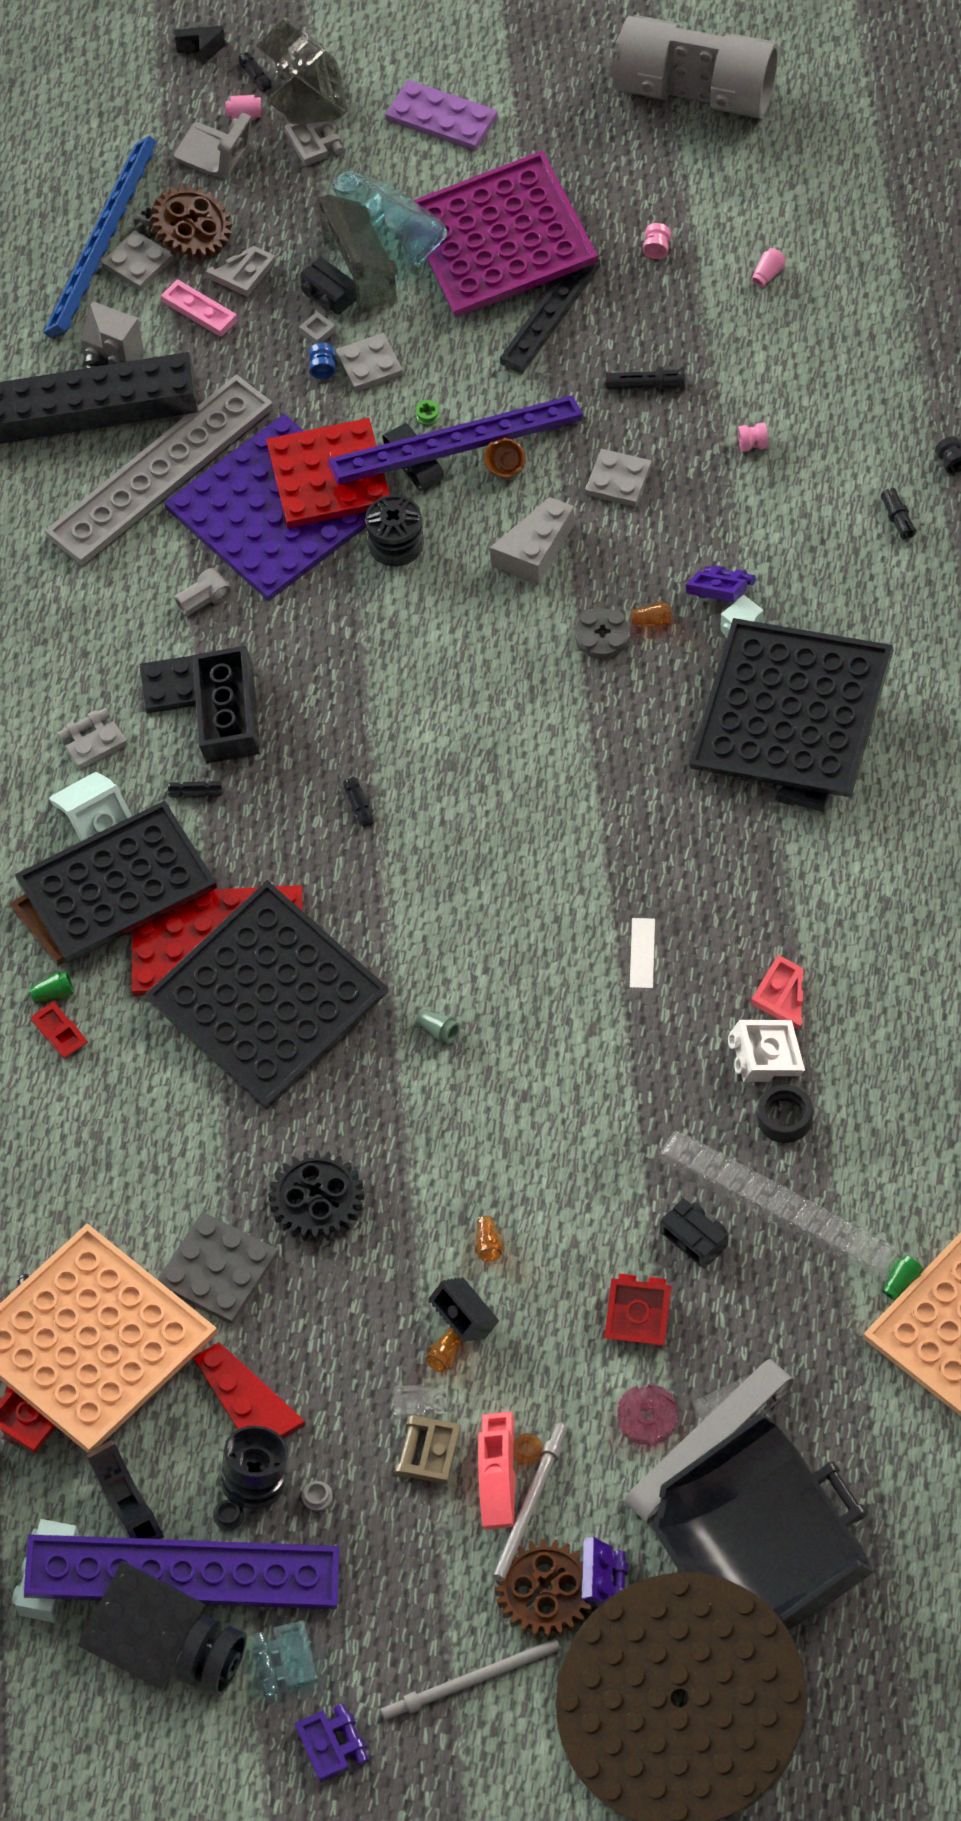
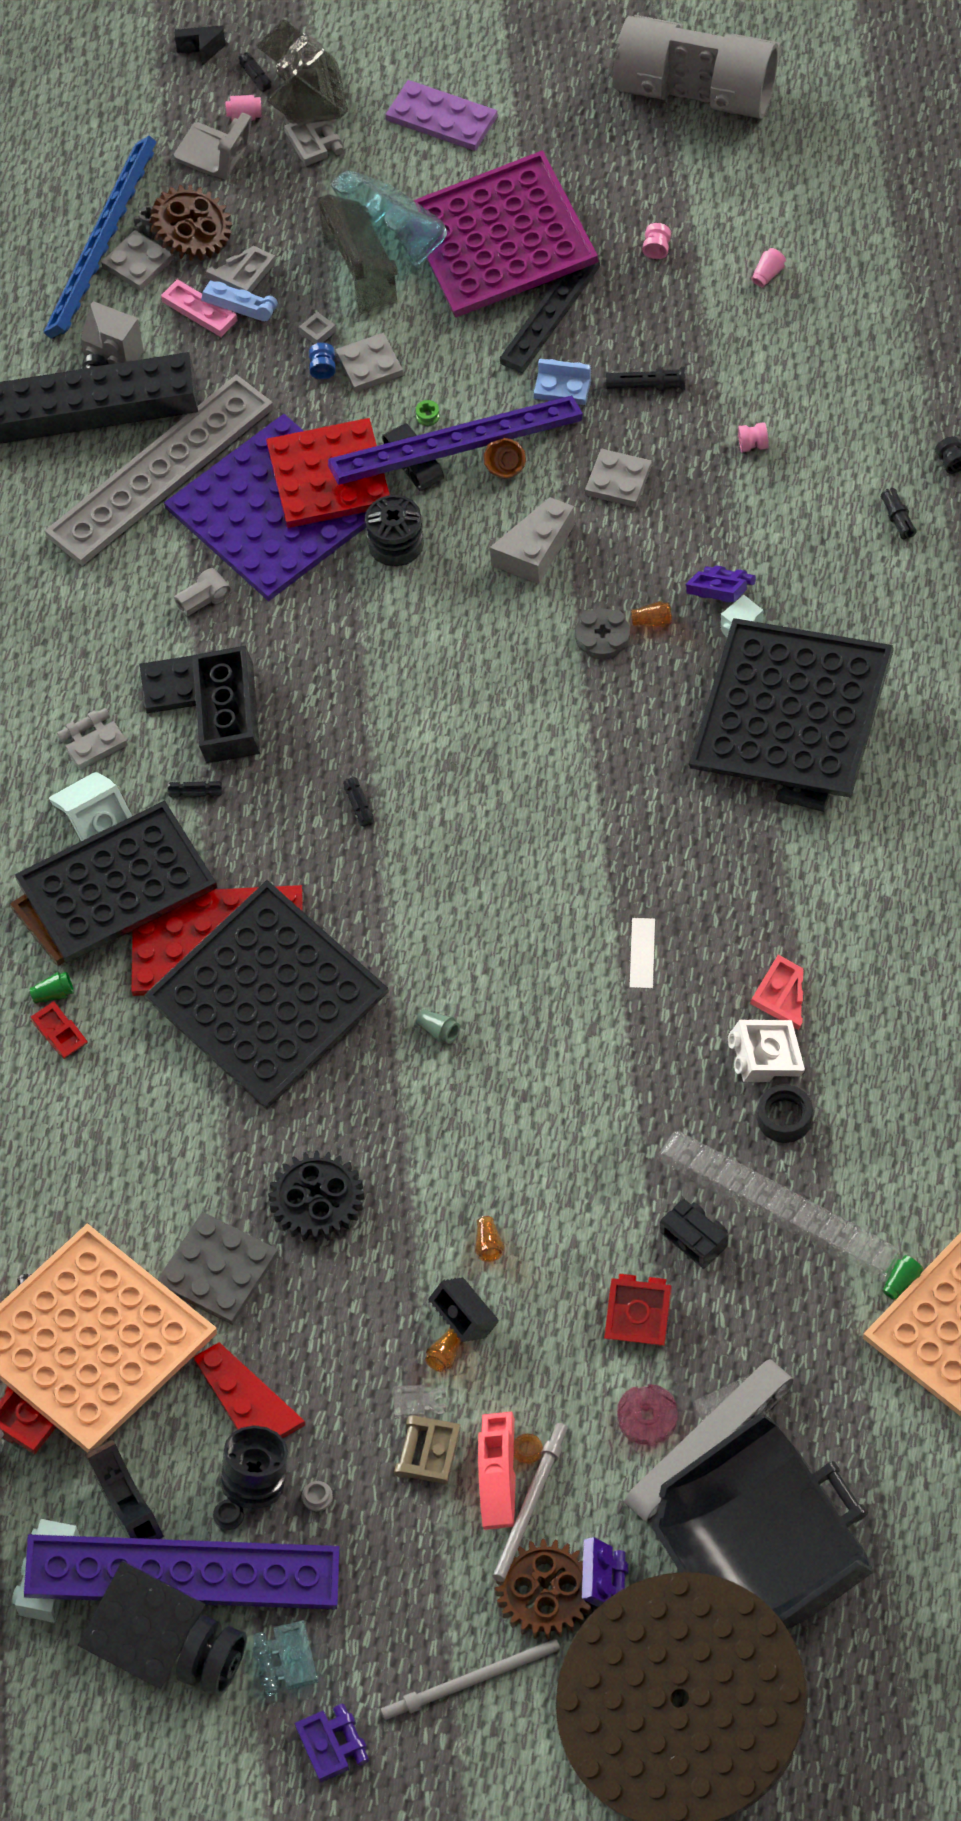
(239, 301): none -> light blue plate
(328, 285): black brick -> none
(562, 379): none -> light blue bracket

